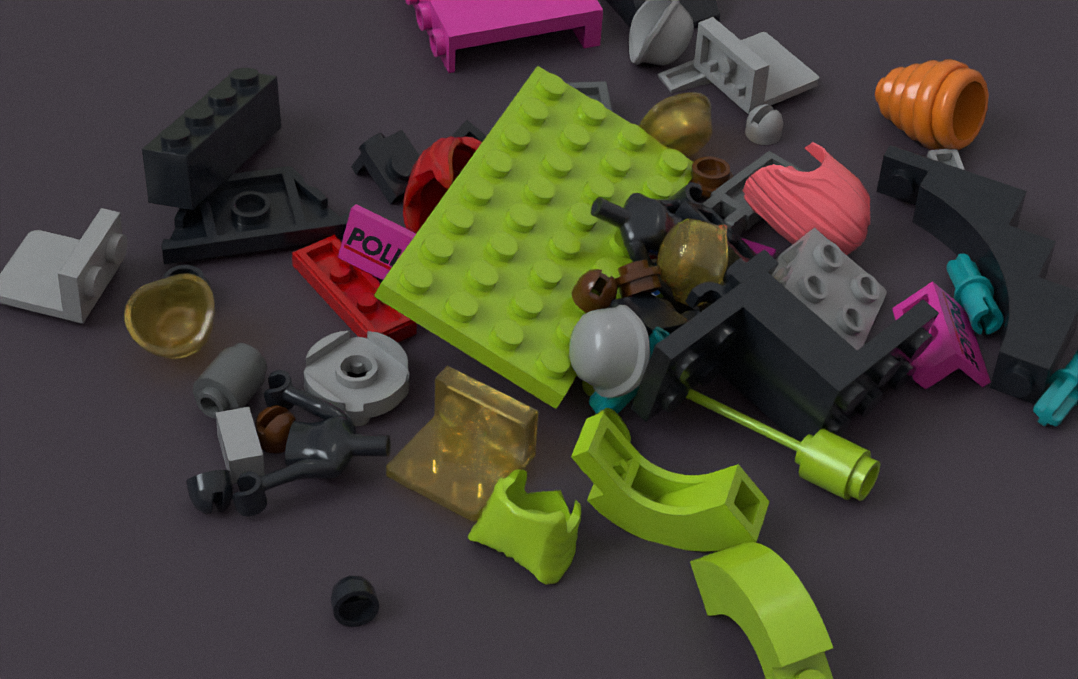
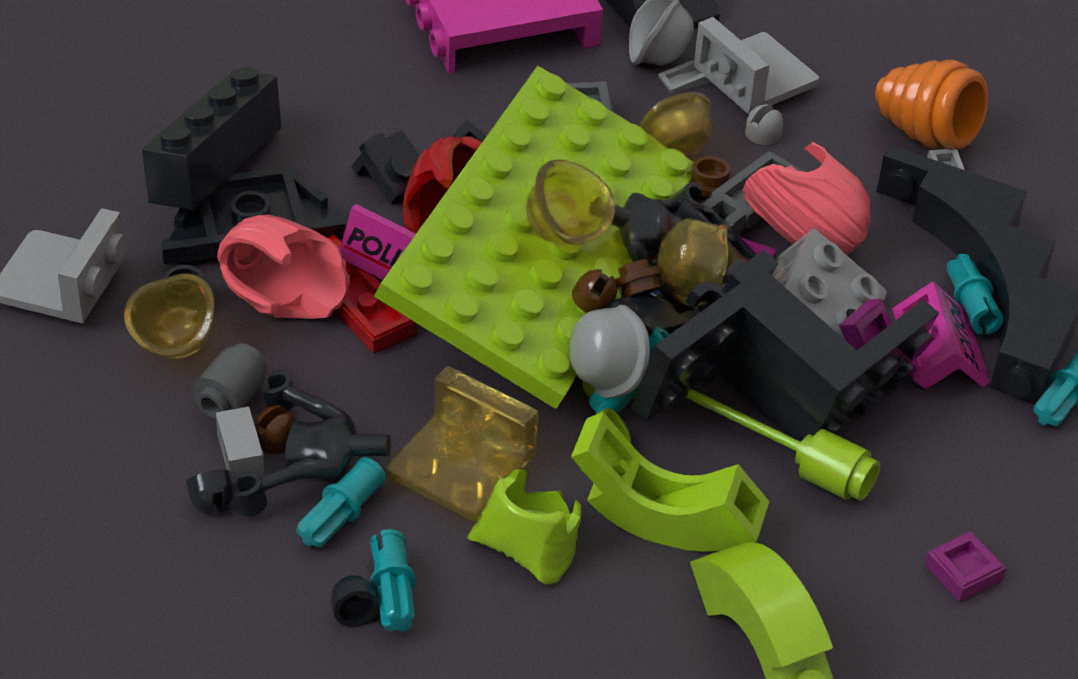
(283, 268): none -> coral hair
(341, 502): none -> teal axle
(360, 397): light grey plate -> none
(393, 580): none -> teal axle
(569, 204): none -> clear yellow helmet
(865, 323): none -> magenta tile
(965, 566): none -> magenta tile

